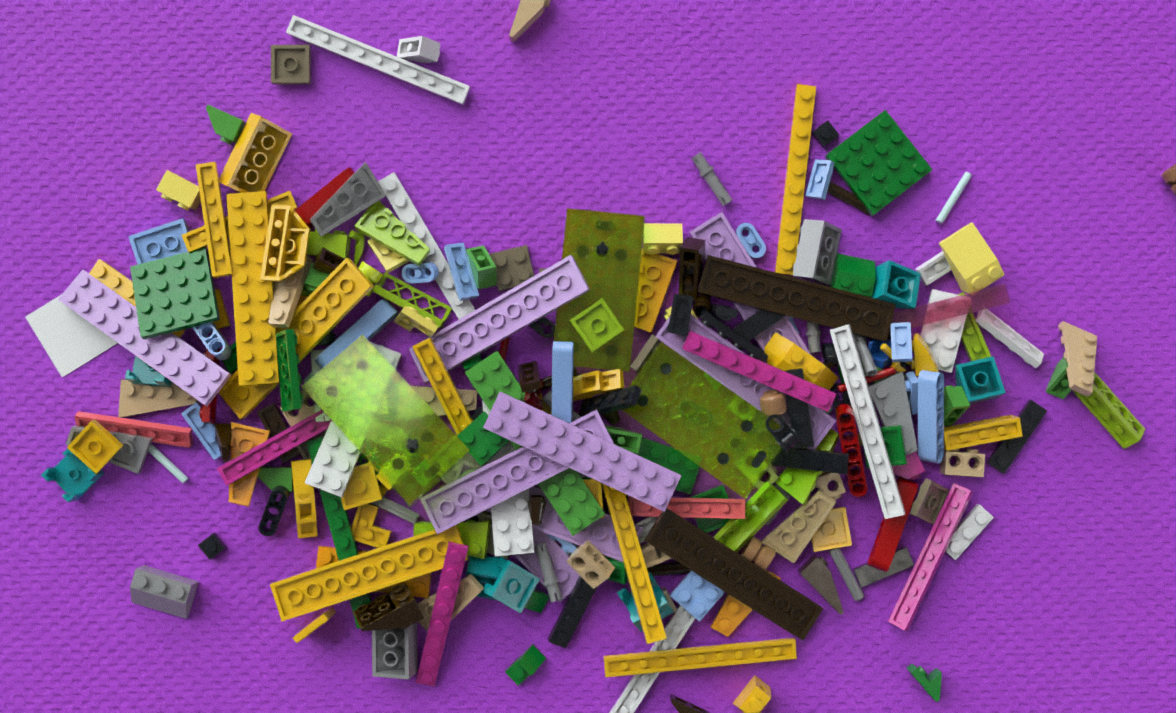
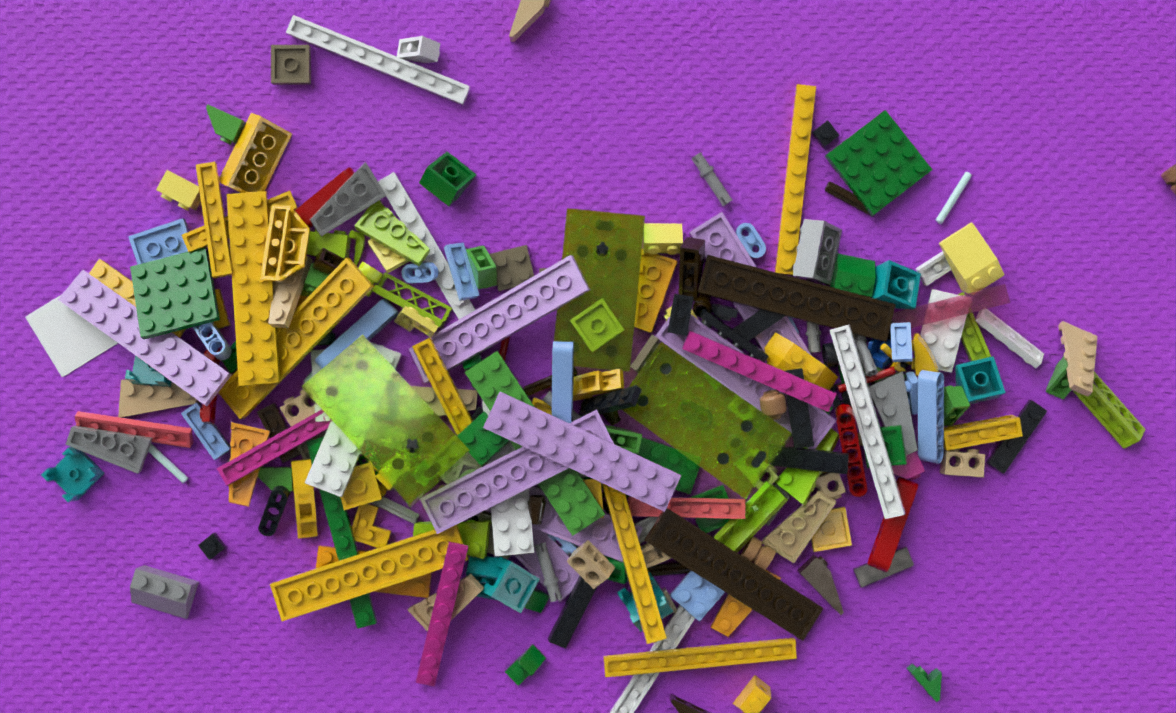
(95, 446): yellow plate -> none
(223, 439): dark brown slope -> none
(288, 373): green plate -> none
(314, 625): yellow tile -> none
(389, 611): dark brown slope -> none
(395, 652): light grey slope -> none
(447, 178): none -> green slope
(529, 377): dark brown plate -> none
(535, 398): dark red plate -> none
(540, 330): black beam -> none
(783, 433): black piece -> none
(820, 179): light blue plate -> none
(846, 574): light grey axle -> none
(929, 501): dark tan plate -> none
(930, 556): dark pink plate -> none
(968, 530): white plate -> none

